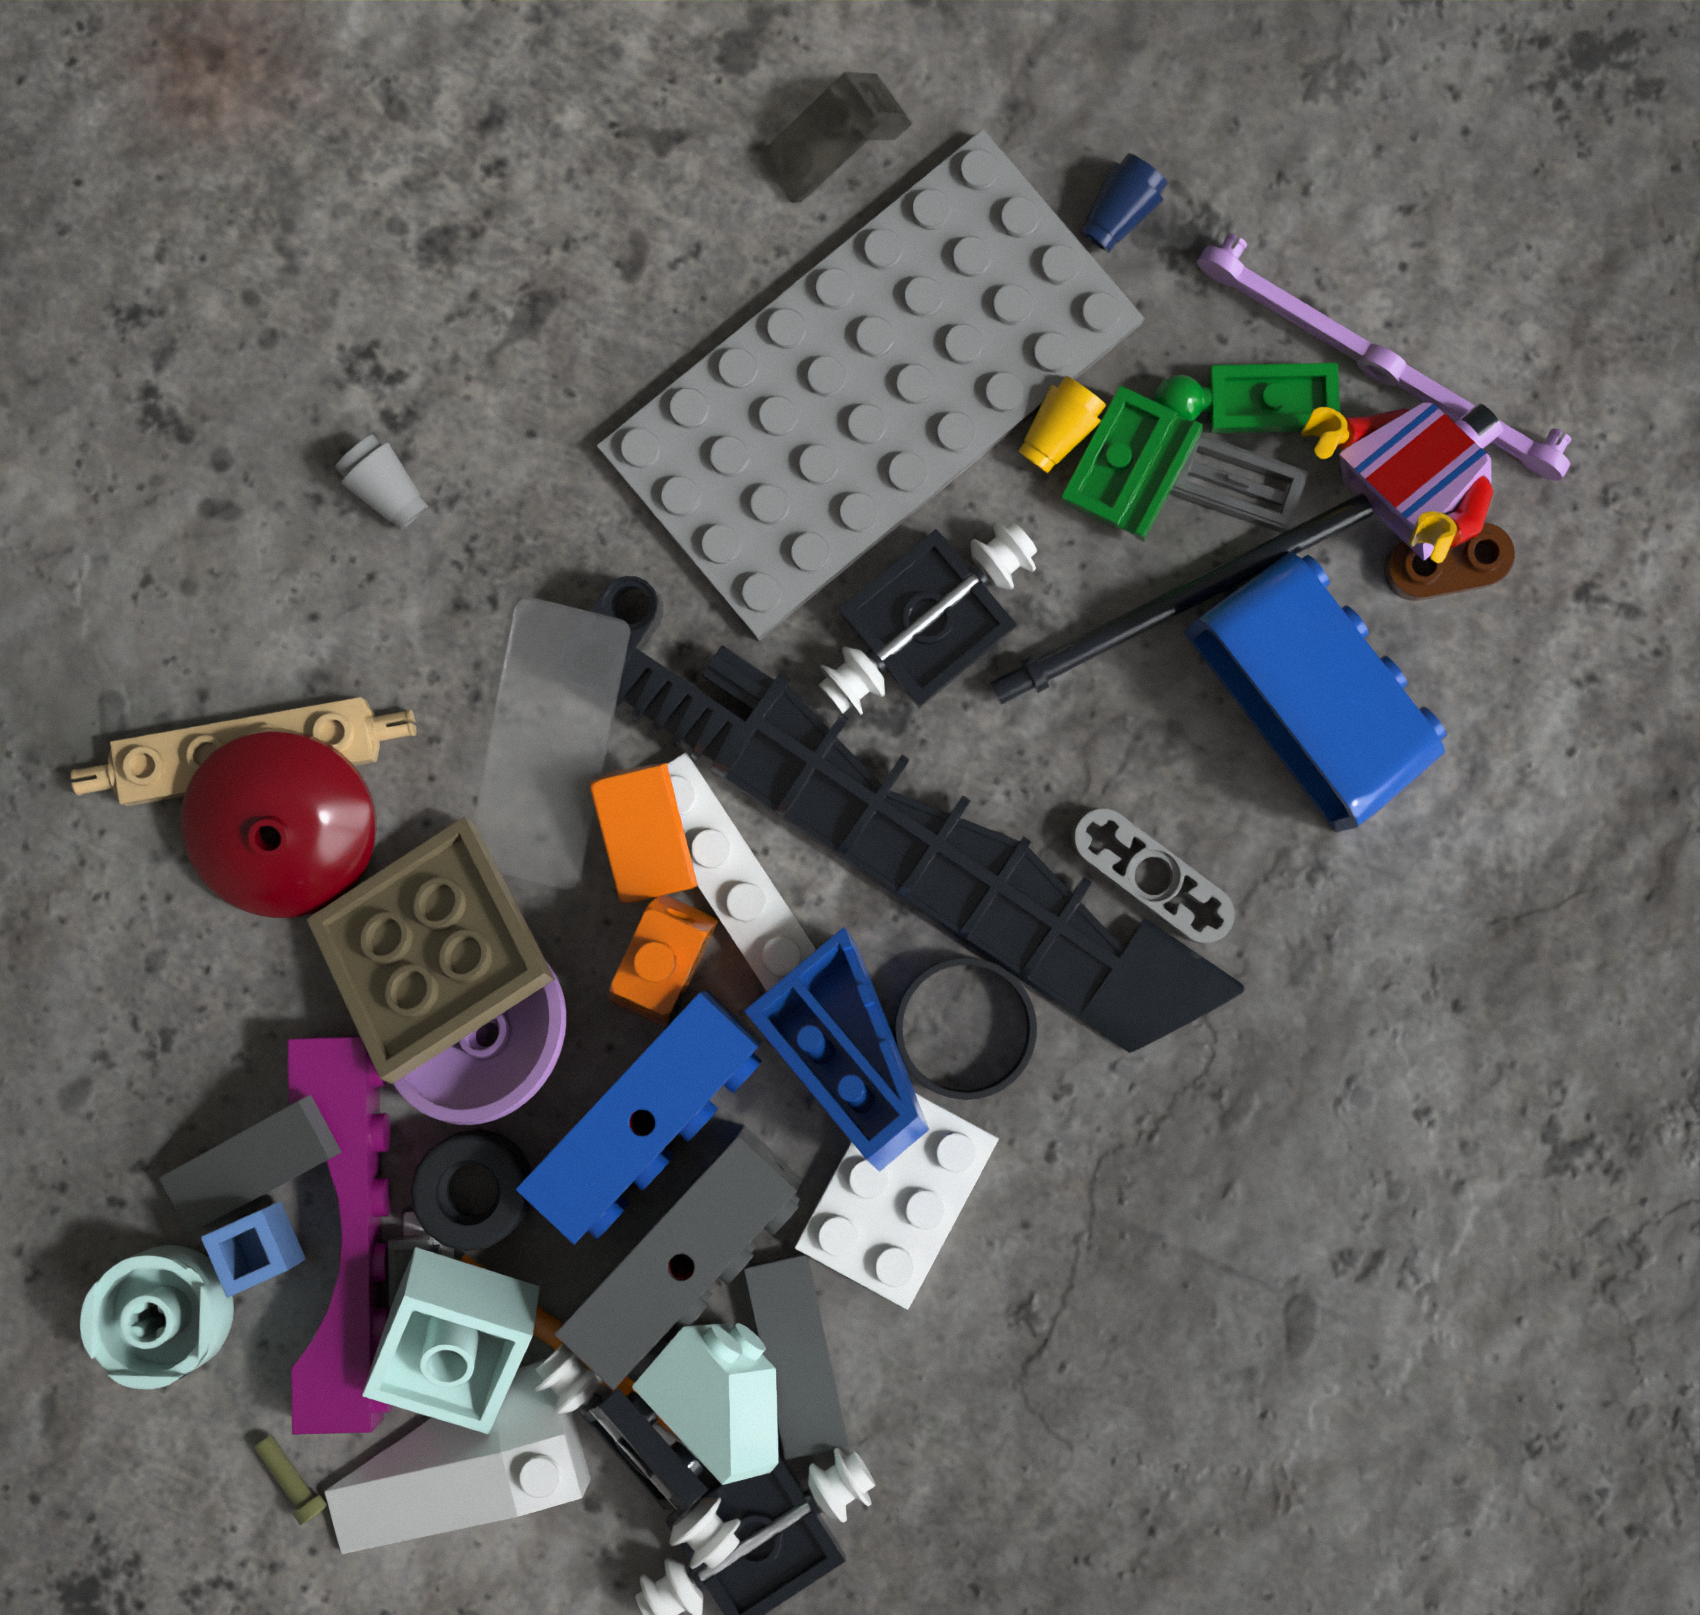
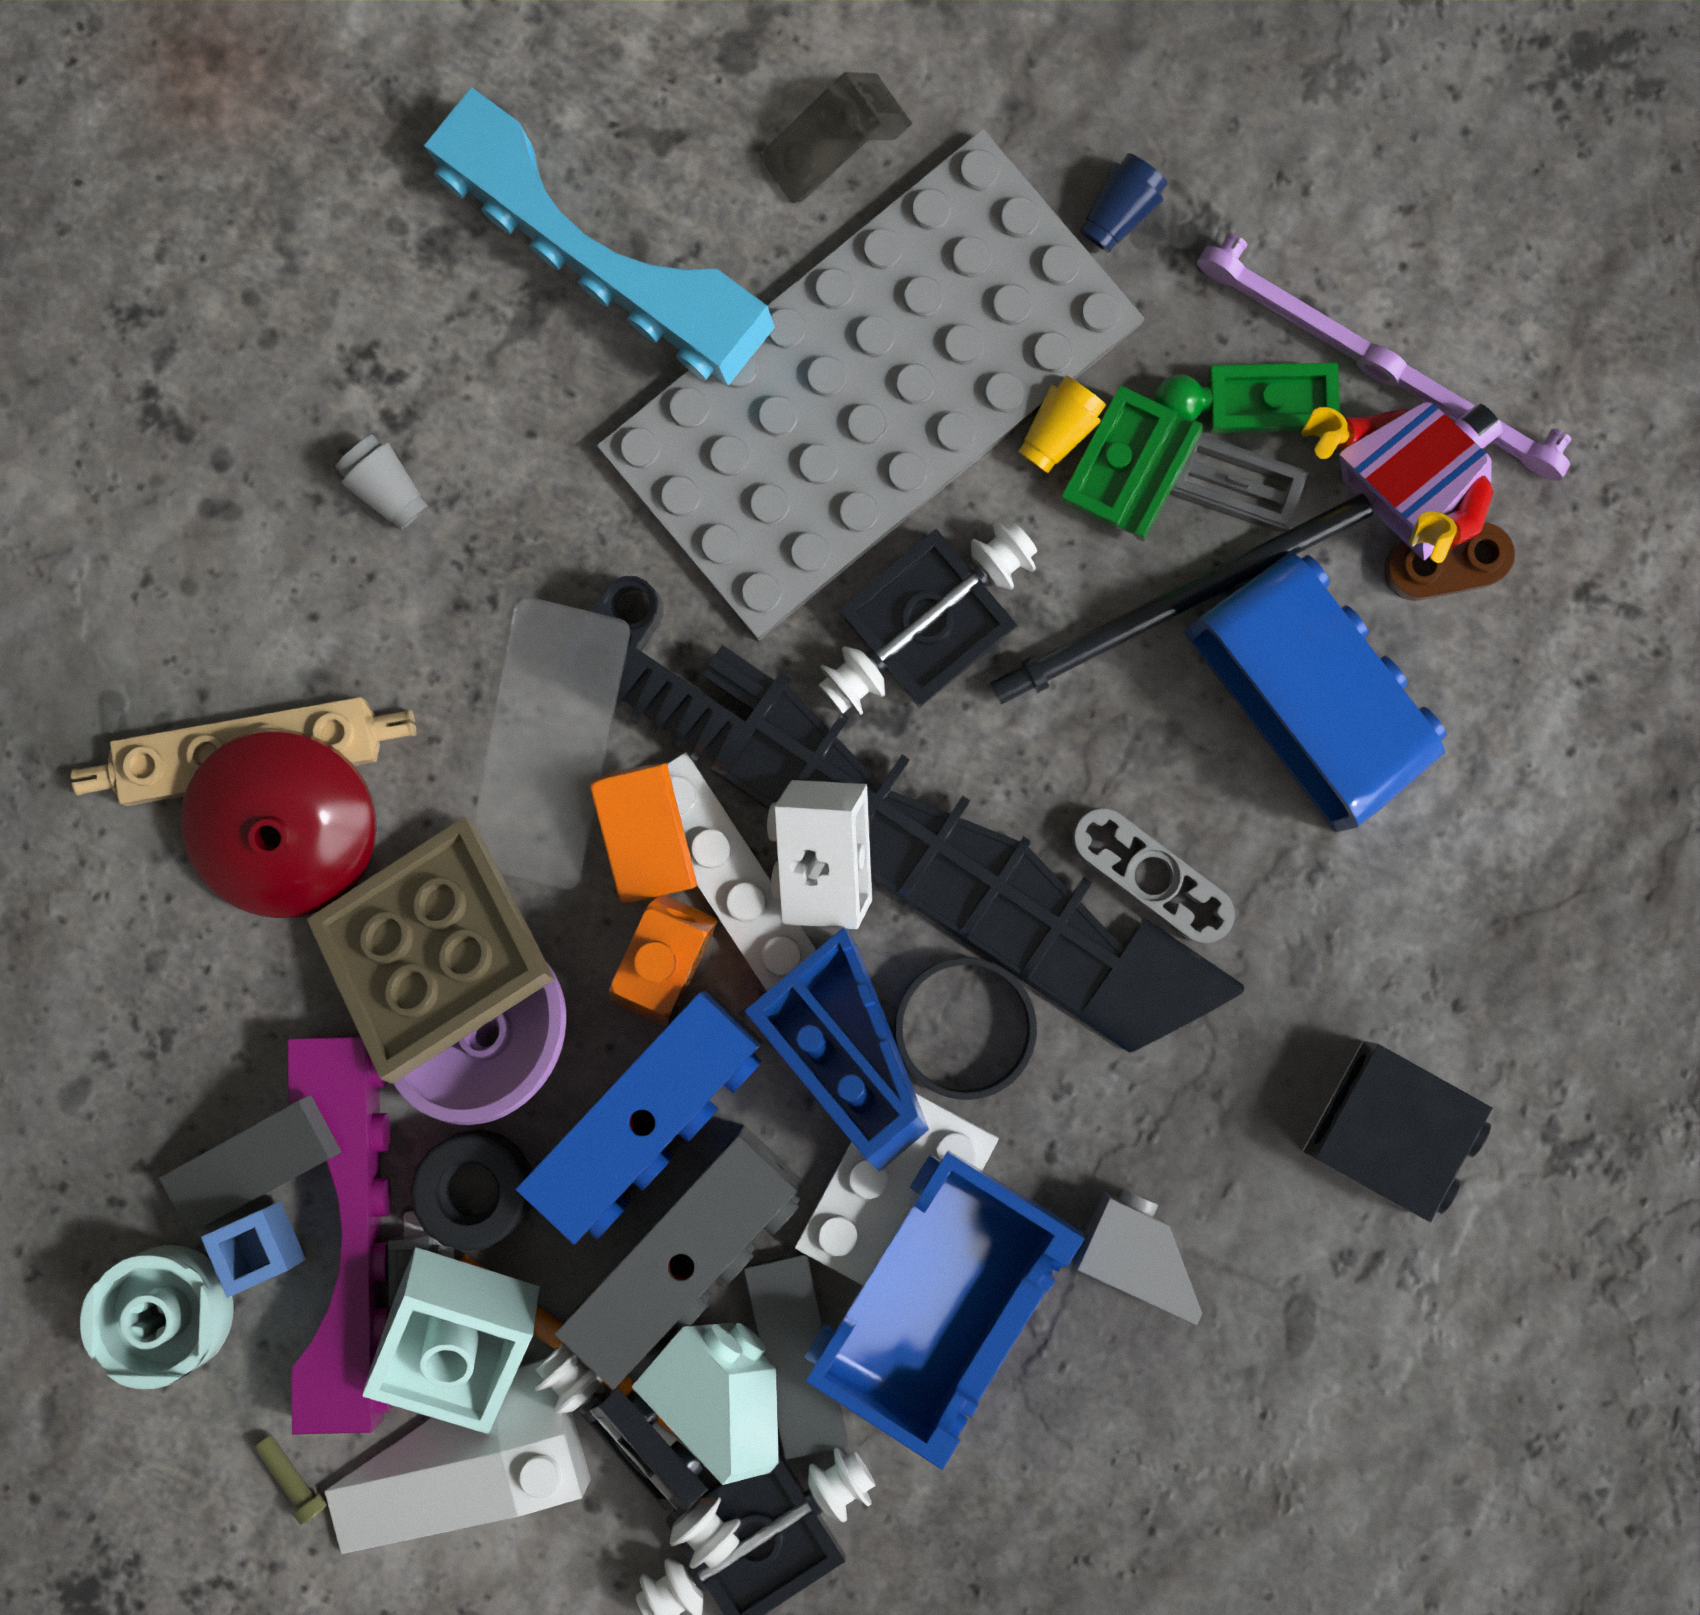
(695, 310): none -> medium azure arch
(821, 854): none -> white brick
(942, 1306): none -> blue windscreen
(1137, 1254): none -> light grey slope
(1399, 1131): none -> black piece

